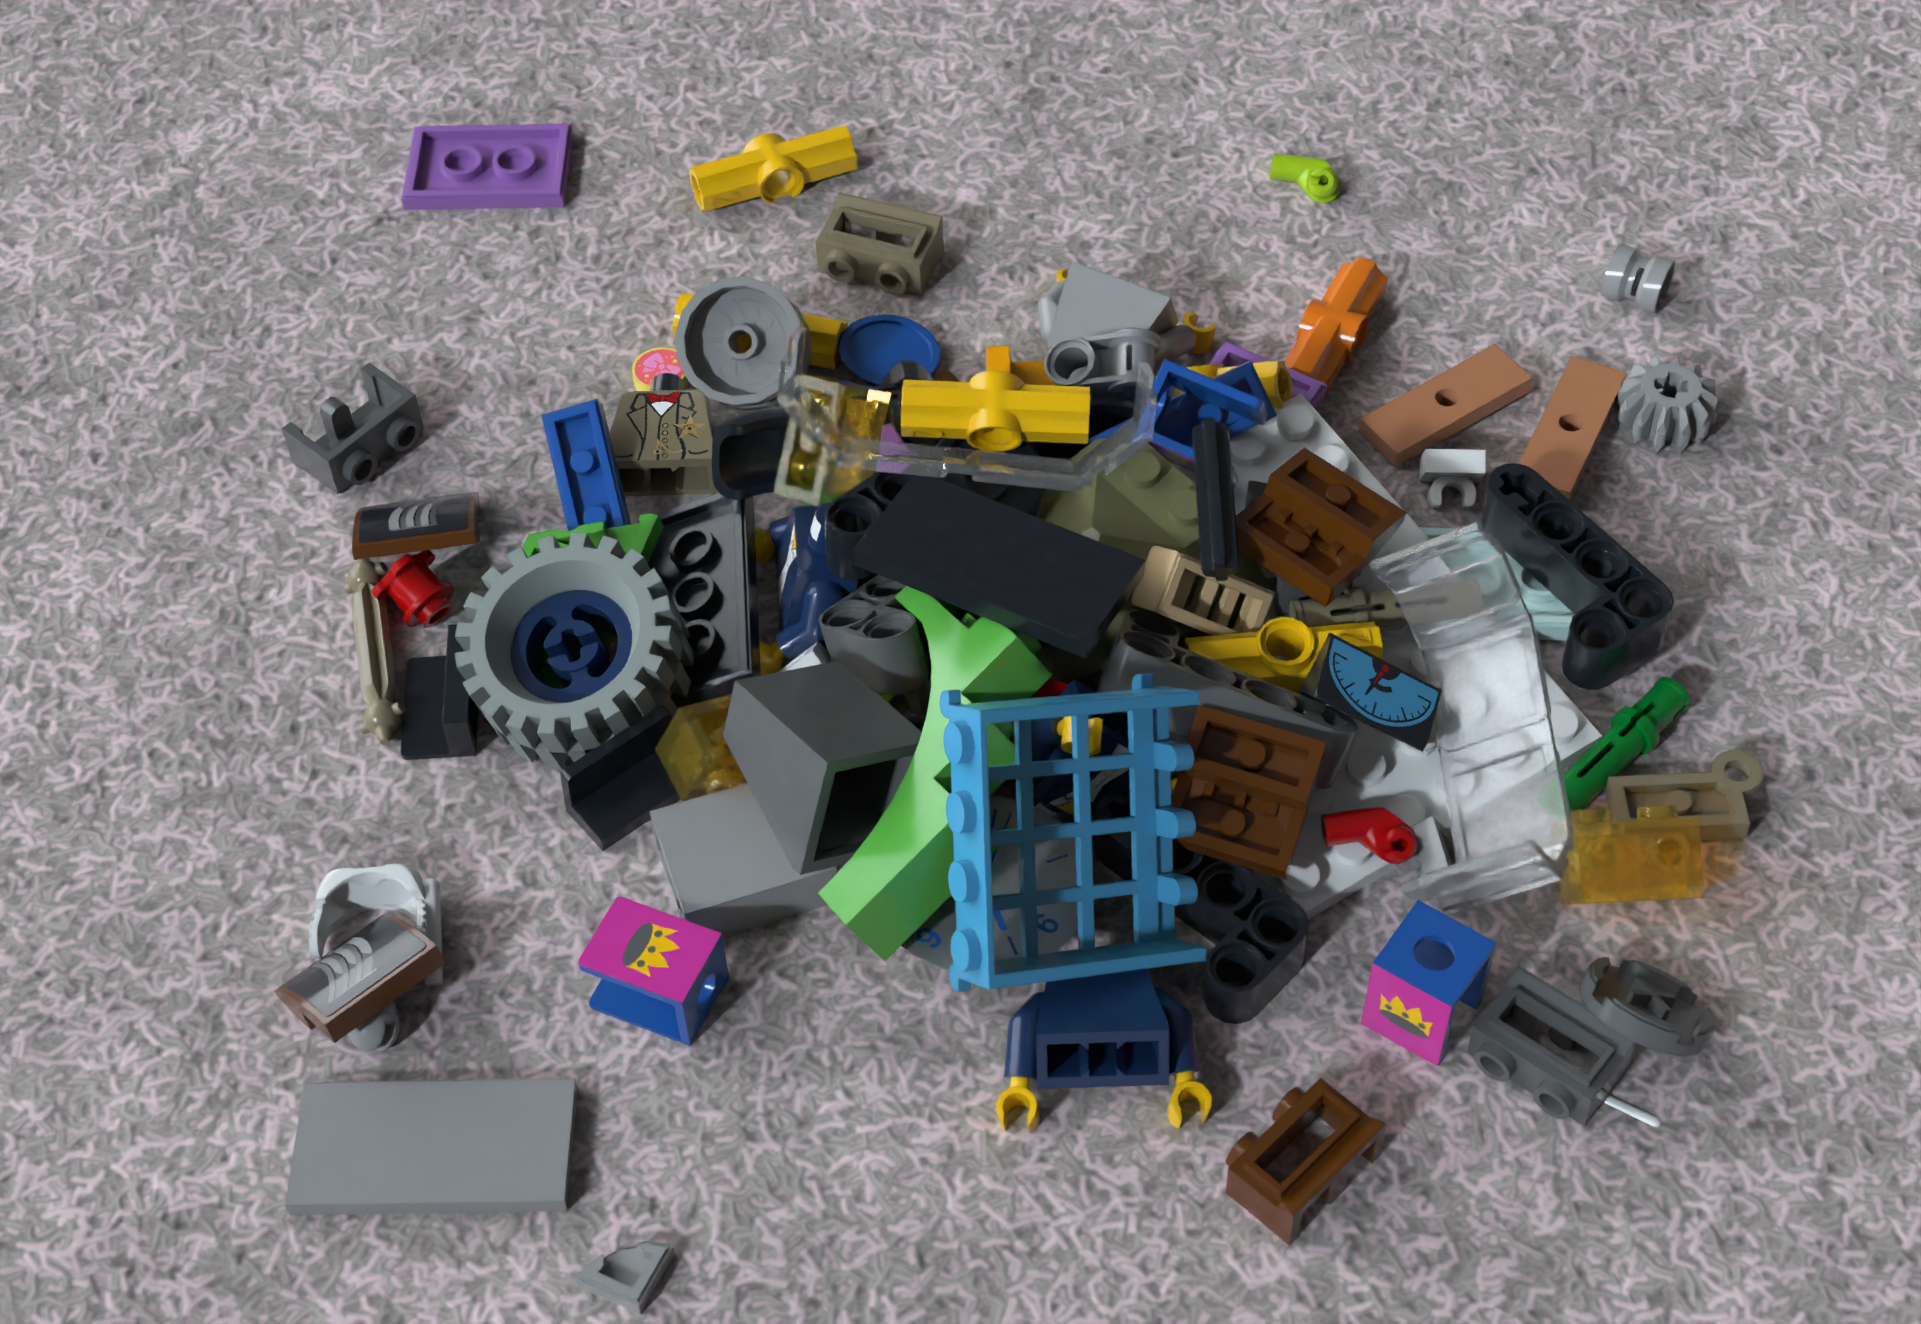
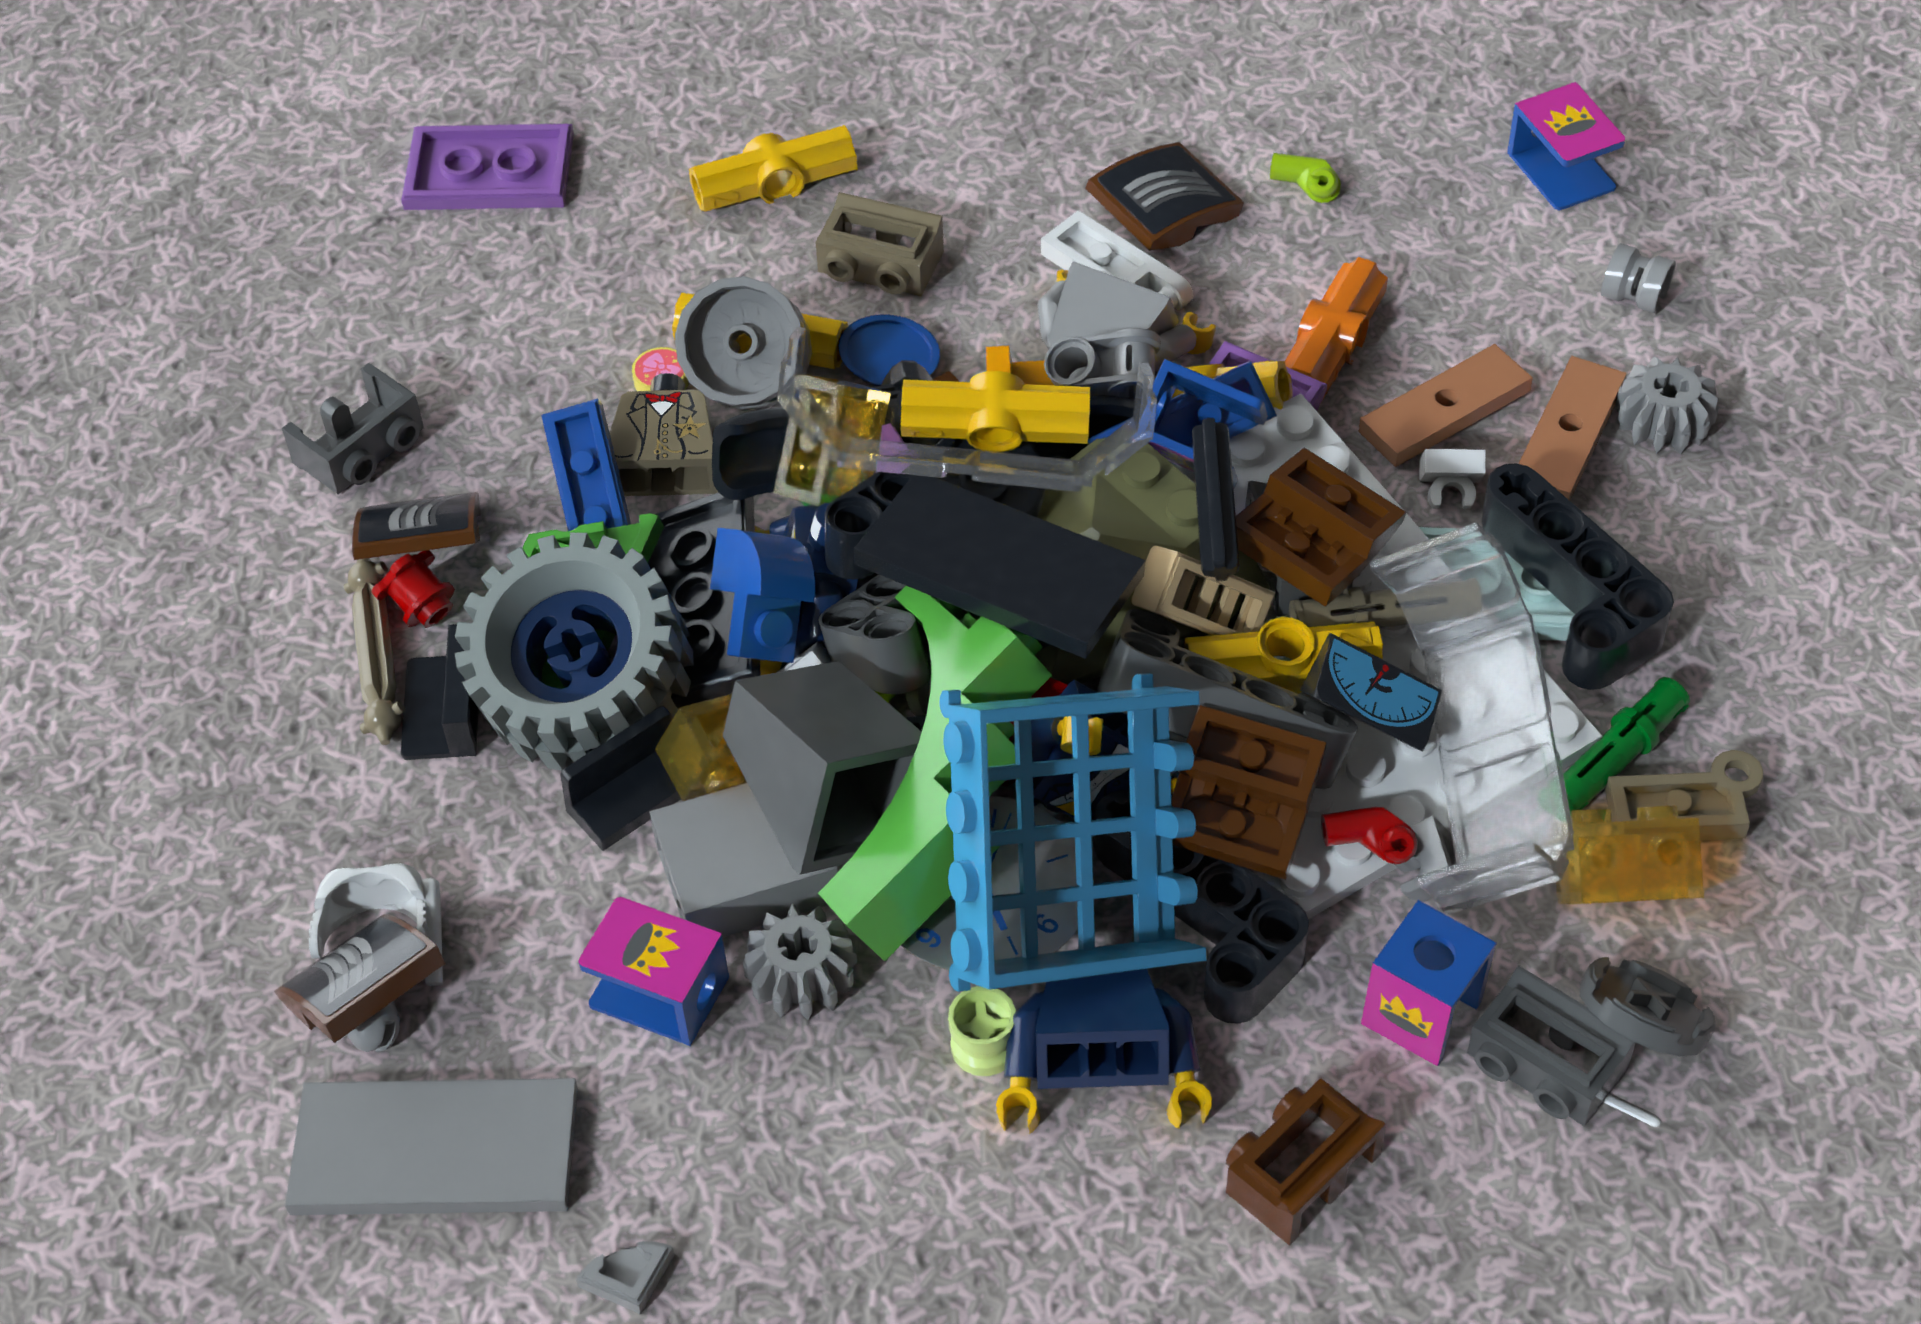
(769, 583): none -> blue brick
(800, 961): none -> light grey gear
(981, 1029): none -> yellowish green wheel
(1099, 248): none -> white plate
(1164, 195): none -> slope
(1564, 141): none -> piece

